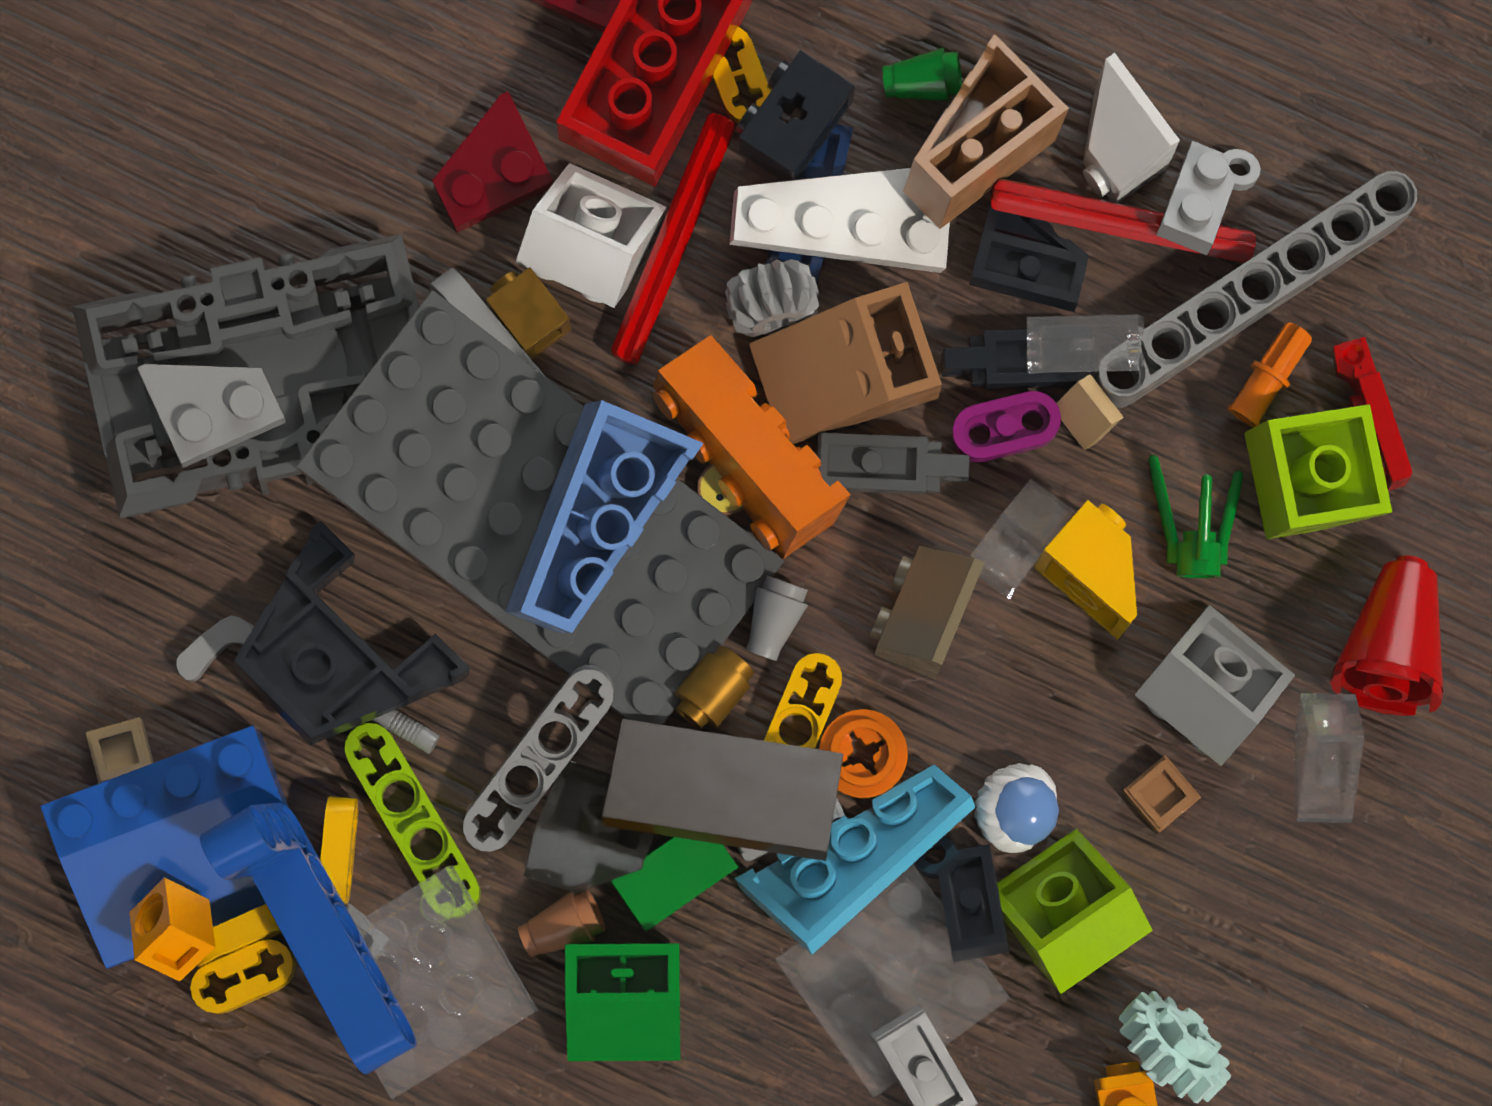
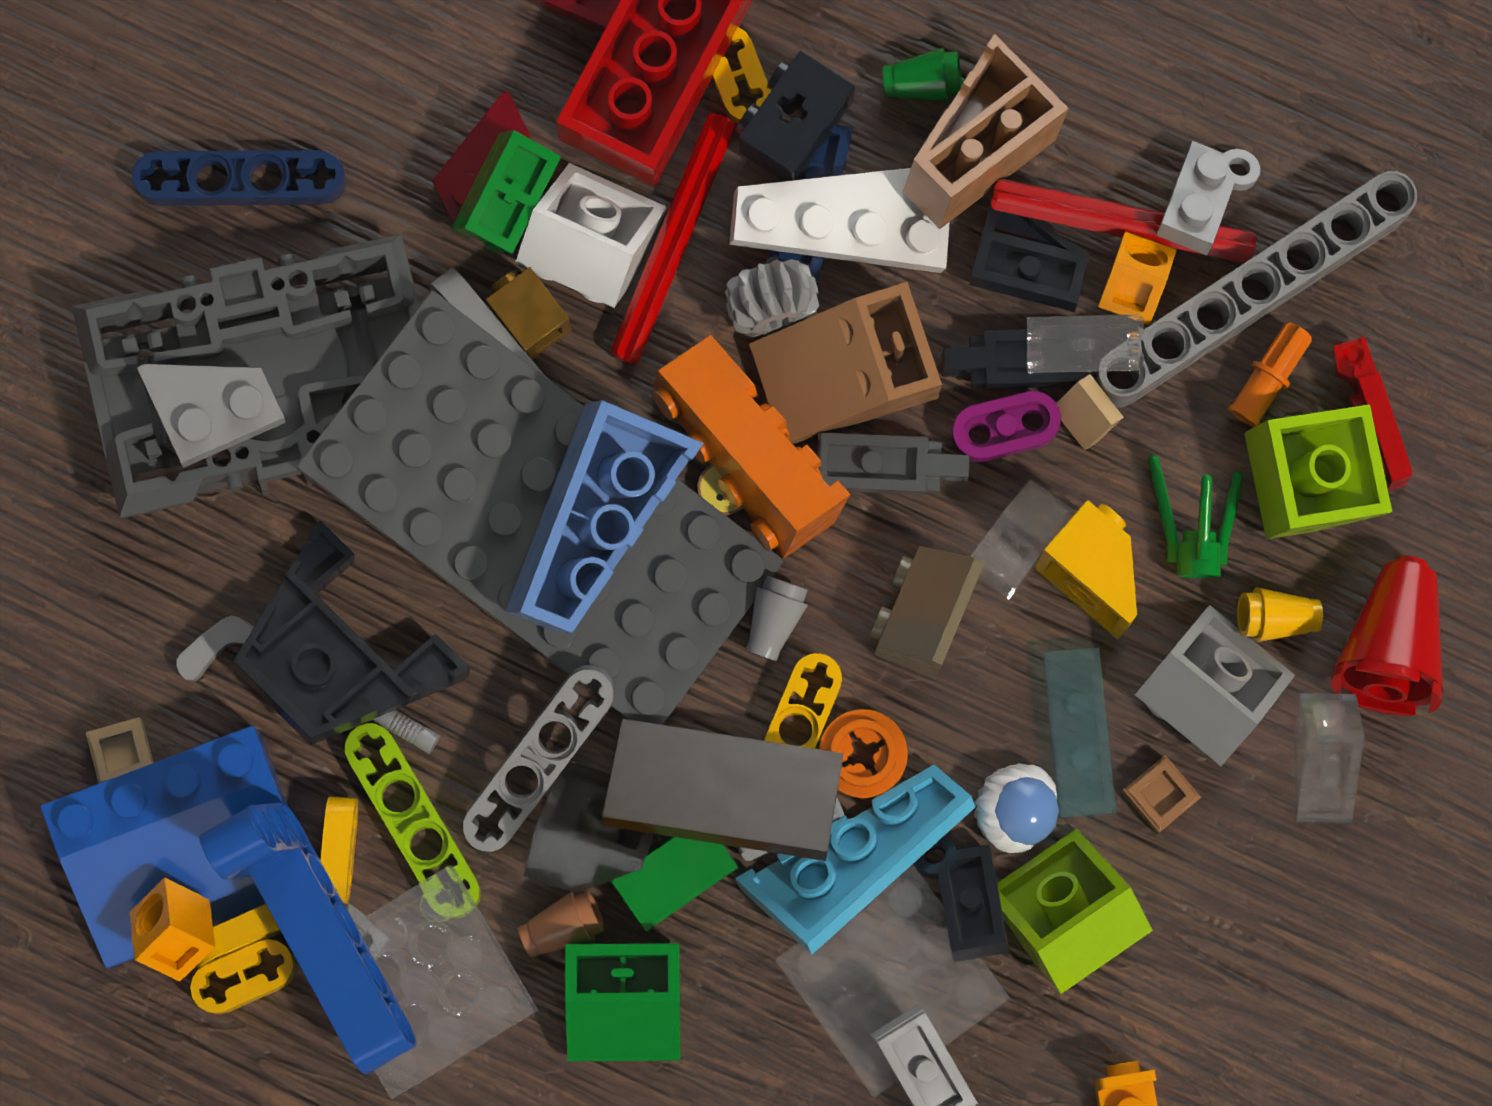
(239, 168): none -> dark blue beam
(506, 192): none -> green hinge
(713, 688): pearl gold brick -> none
(1079, 733): none -> clear light blue tile
(1125, 136): white slope -> none
(1137, 277): none -> light orange brick
(1174, 1047): light aqua gear -> none
(1277, 615): none -> yellow cone

